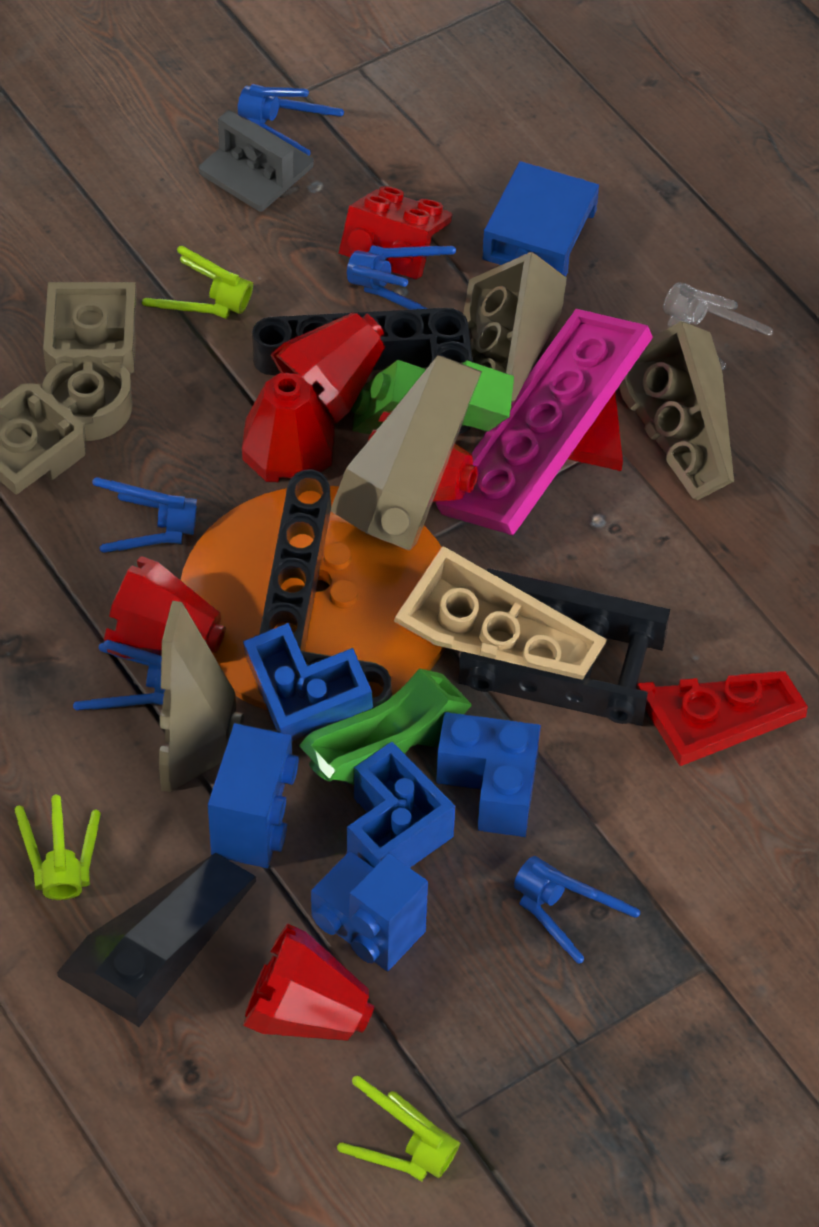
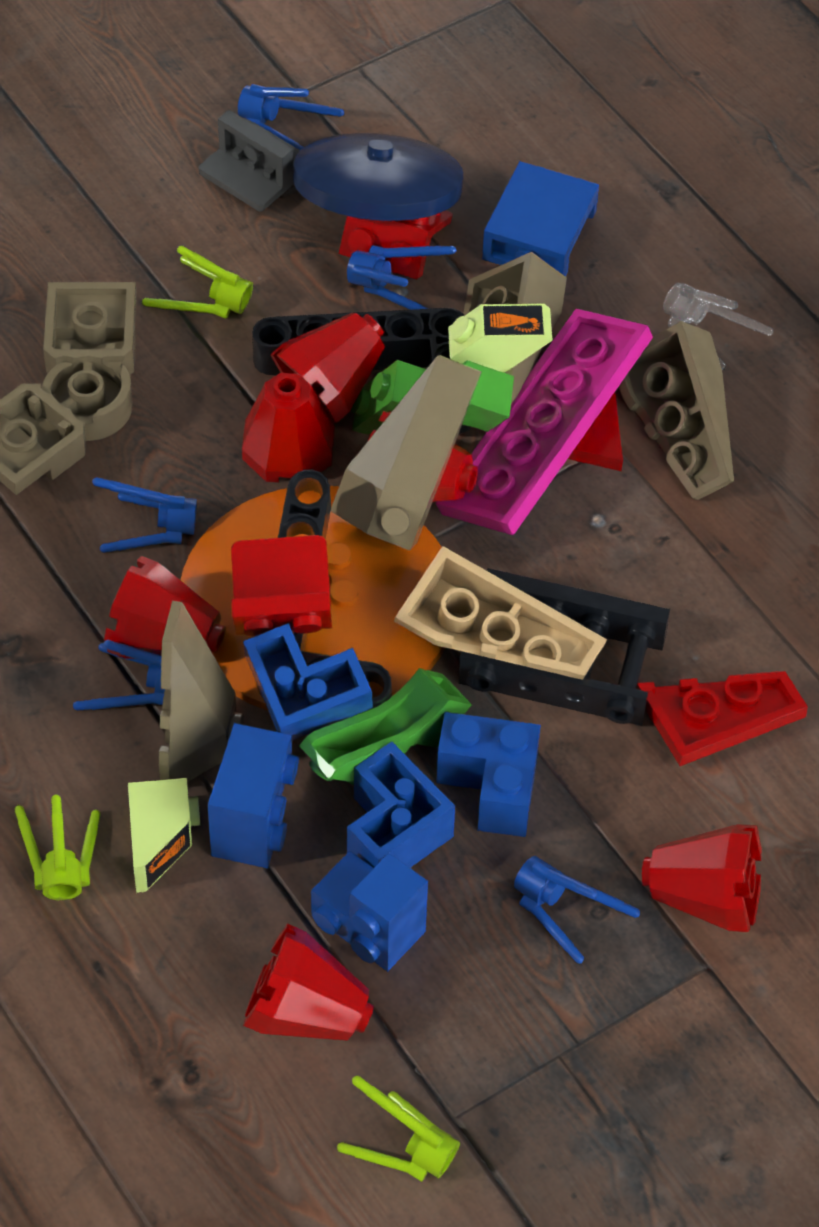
(151, 944): black wedge -> none
(160, 826): none -> yellowish green slope
(281, 584): none -> red bracket
(378, 176): none -> dark blue dish
(500, 334): none -> yellowish green slope
(709, 876): none -> red cone

